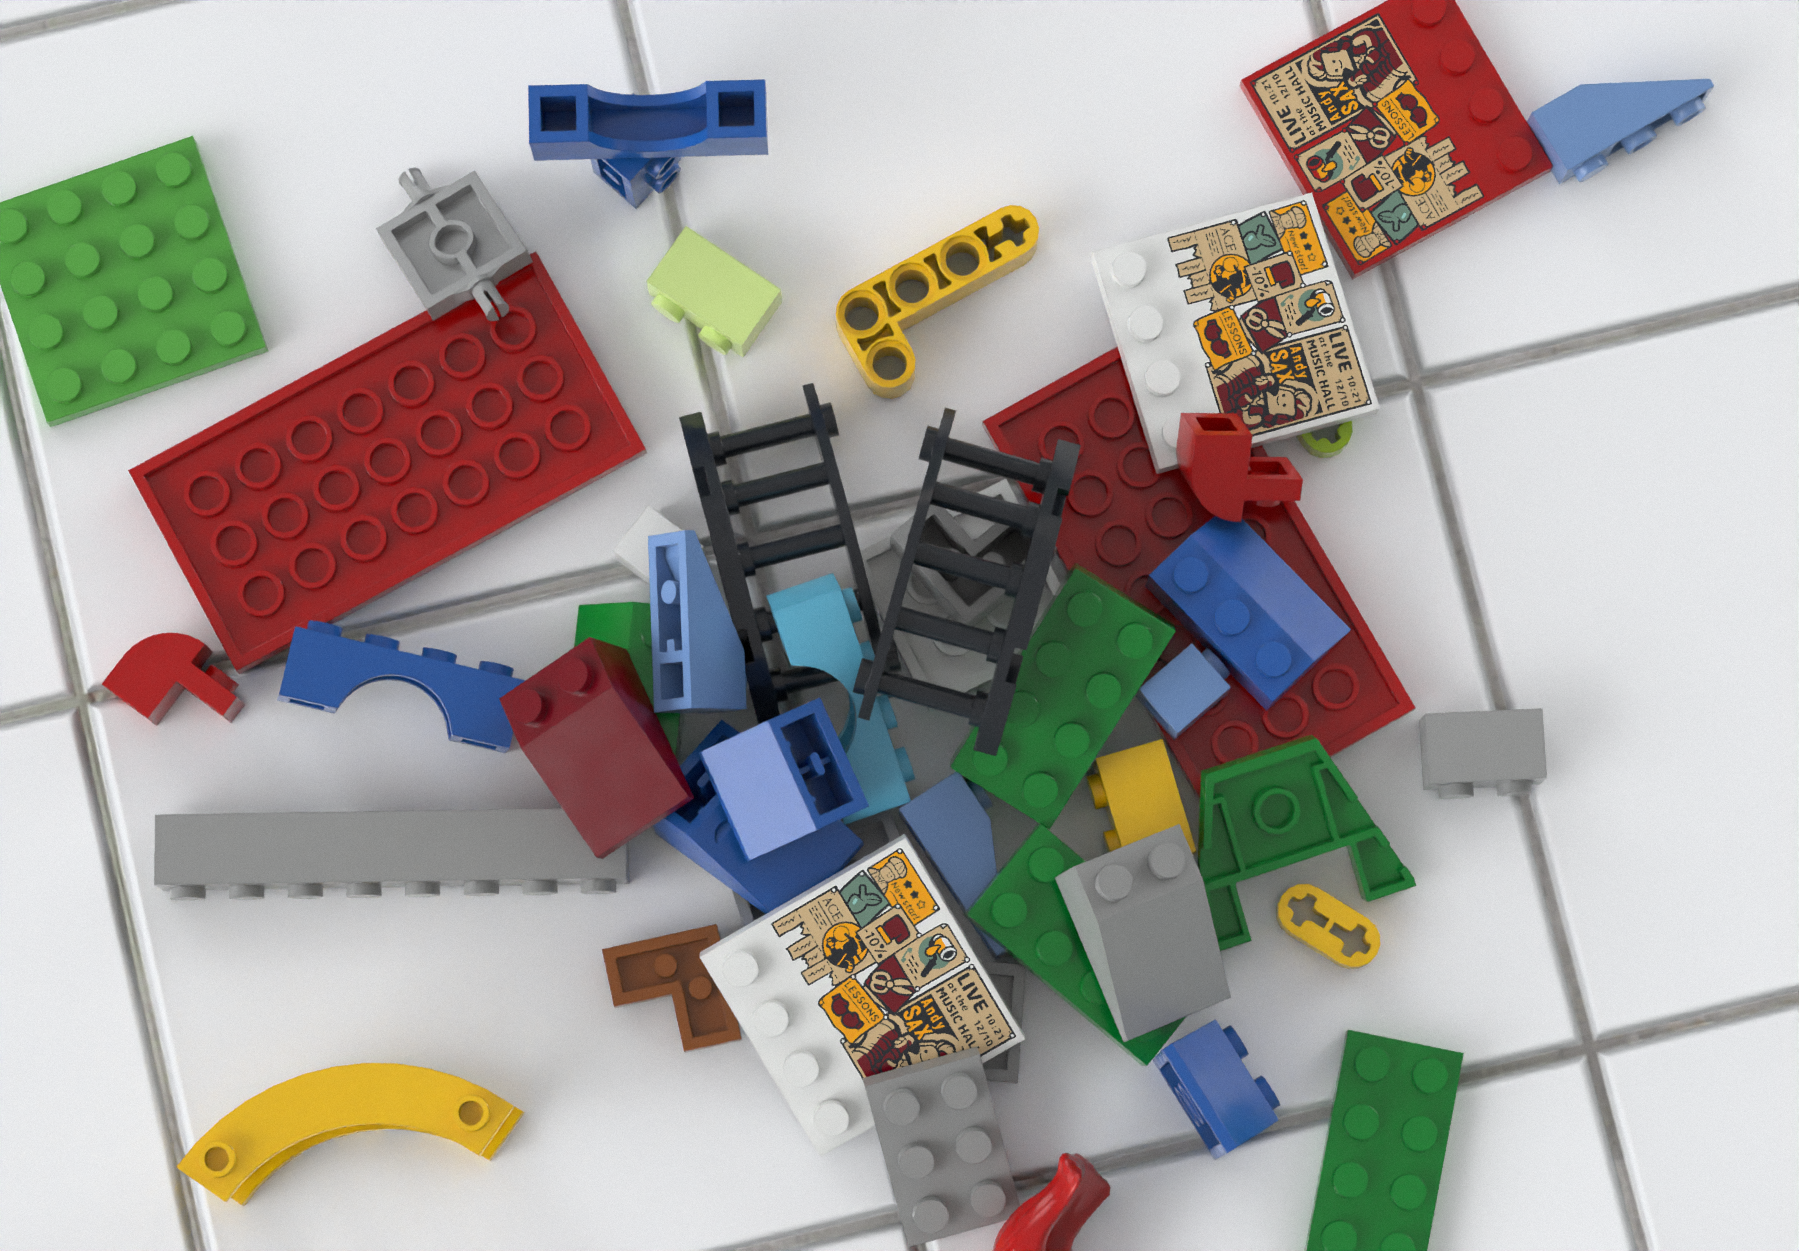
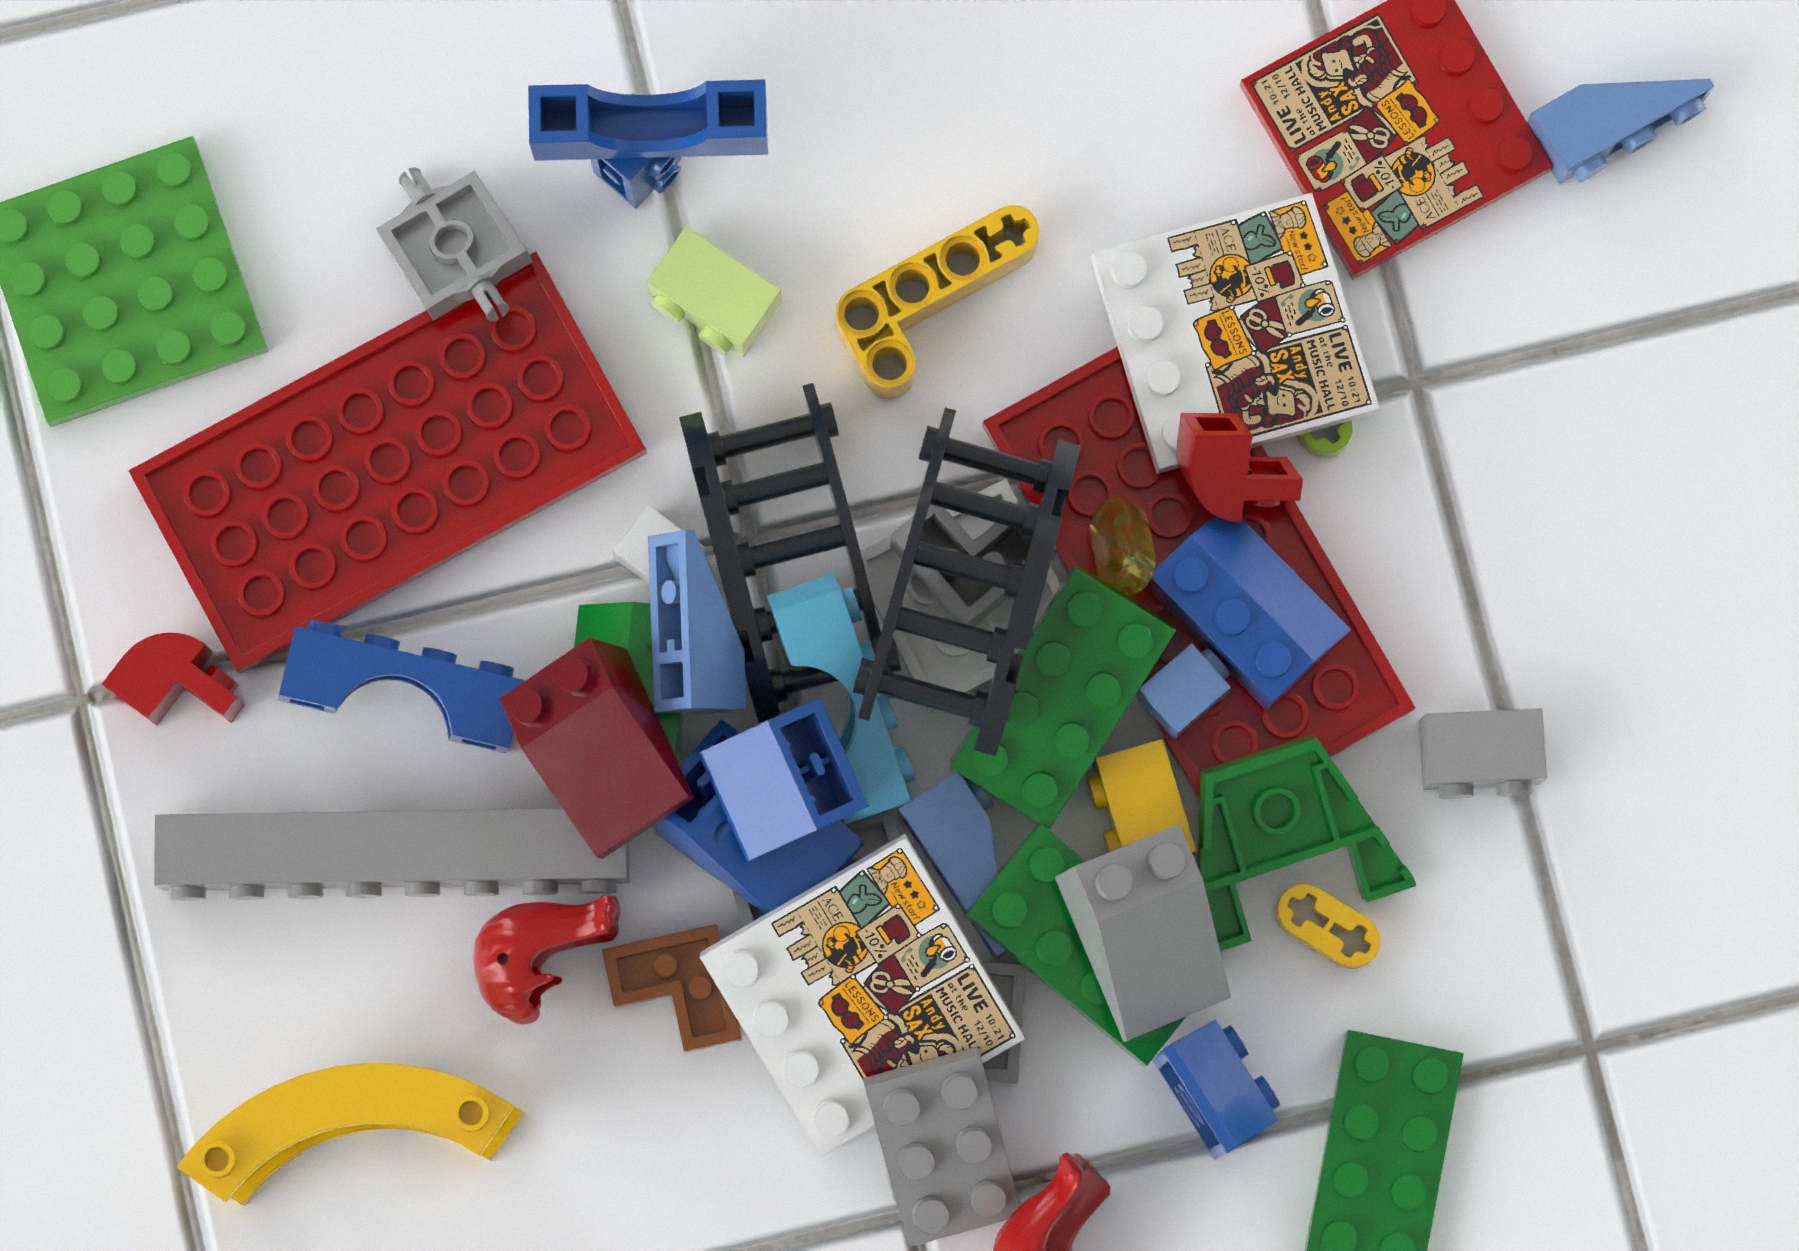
(523, 938): none -> red piece
(1122, 545): none -> clear yellow beam

